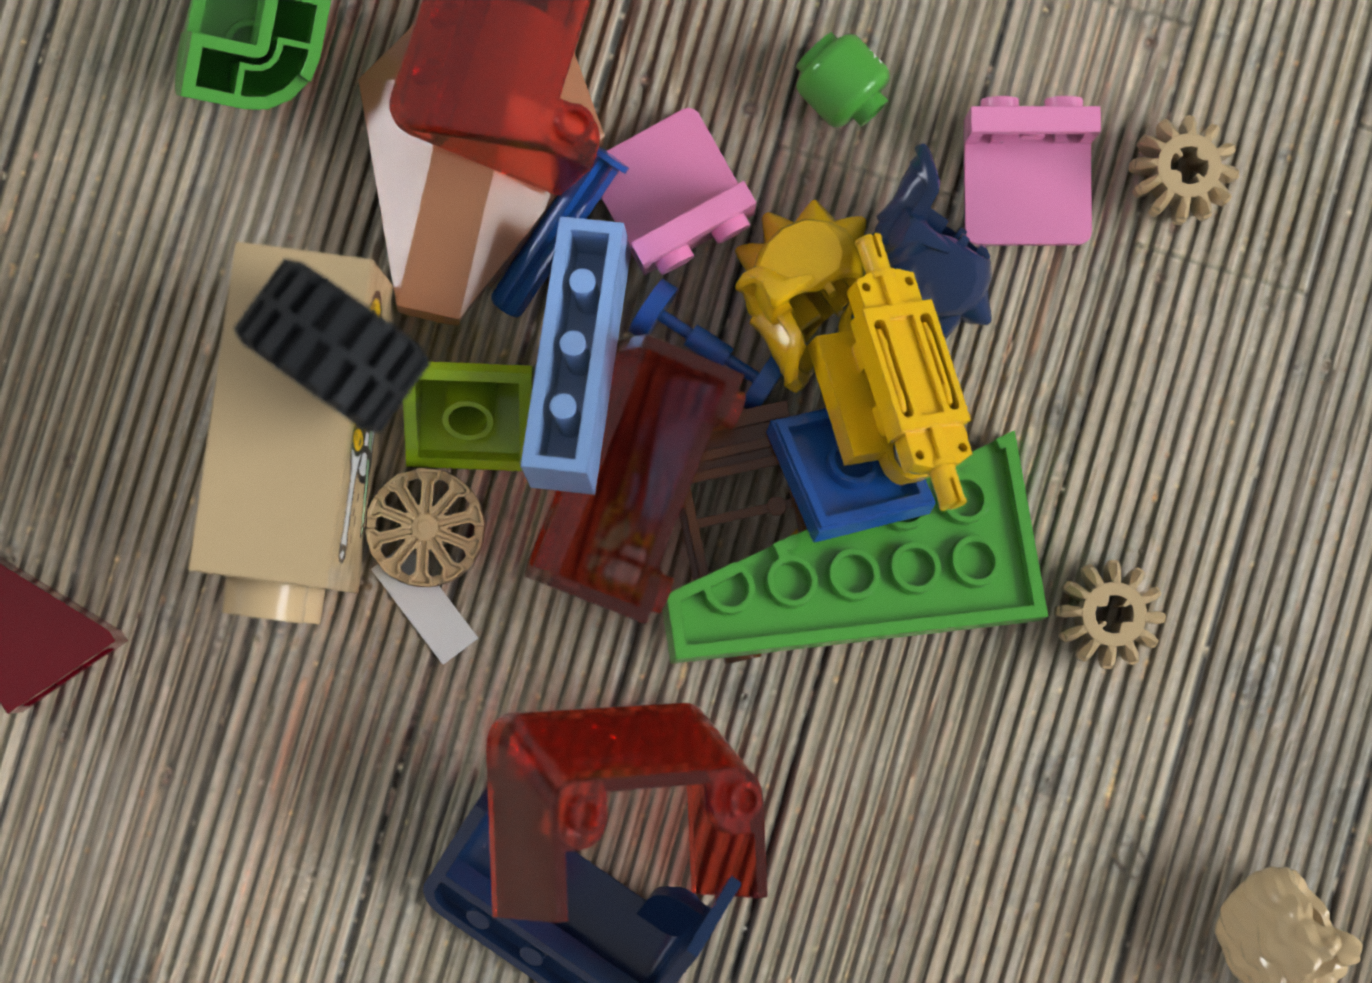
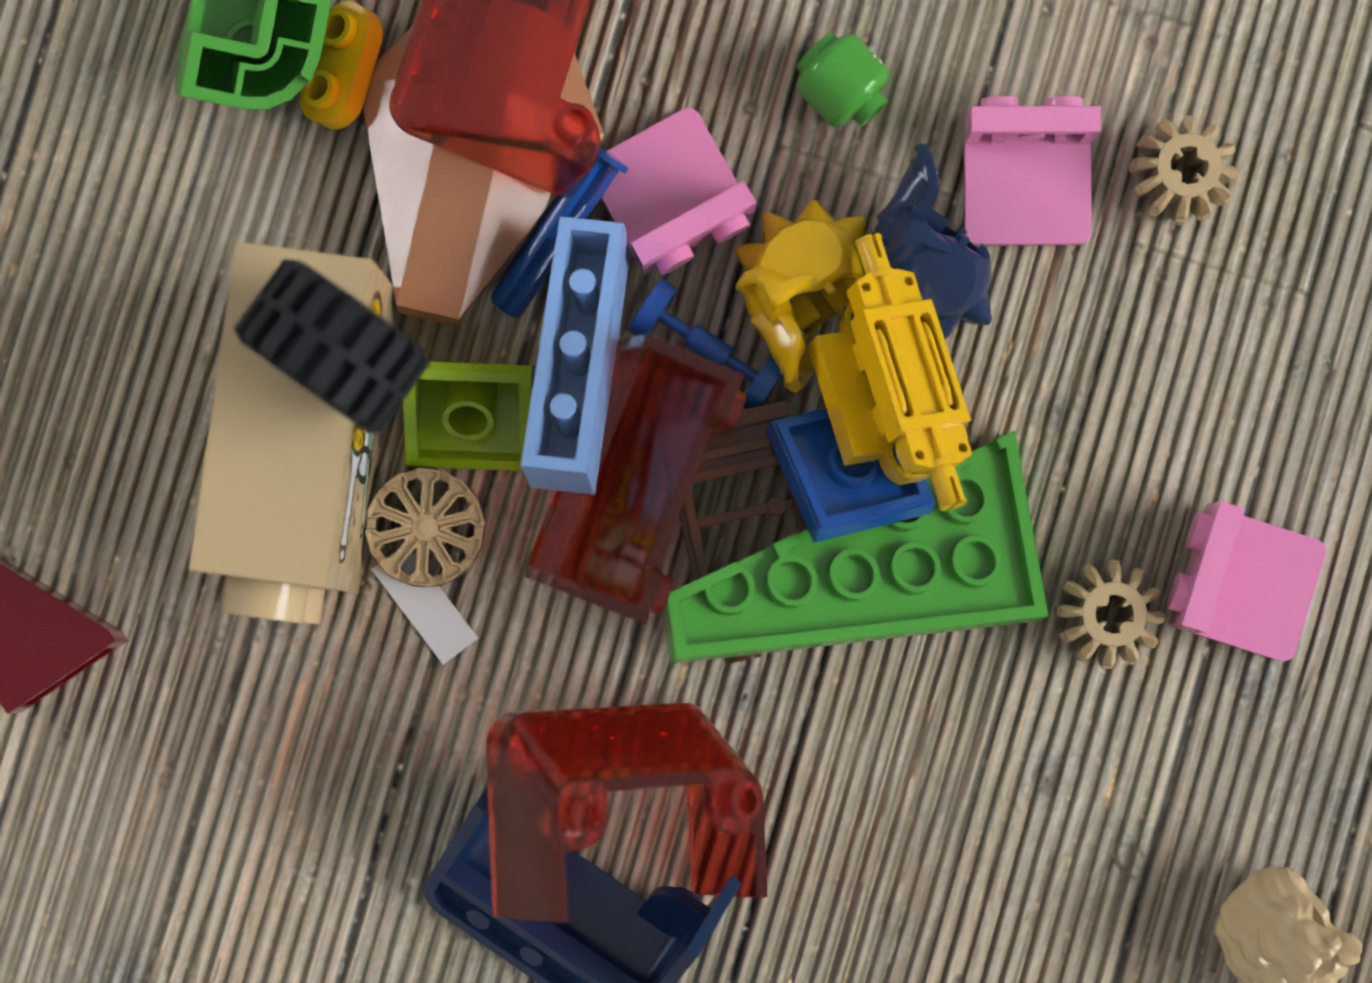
(345, 66): none -> yellow plate
(1245, 582): none -> bright pink bracket

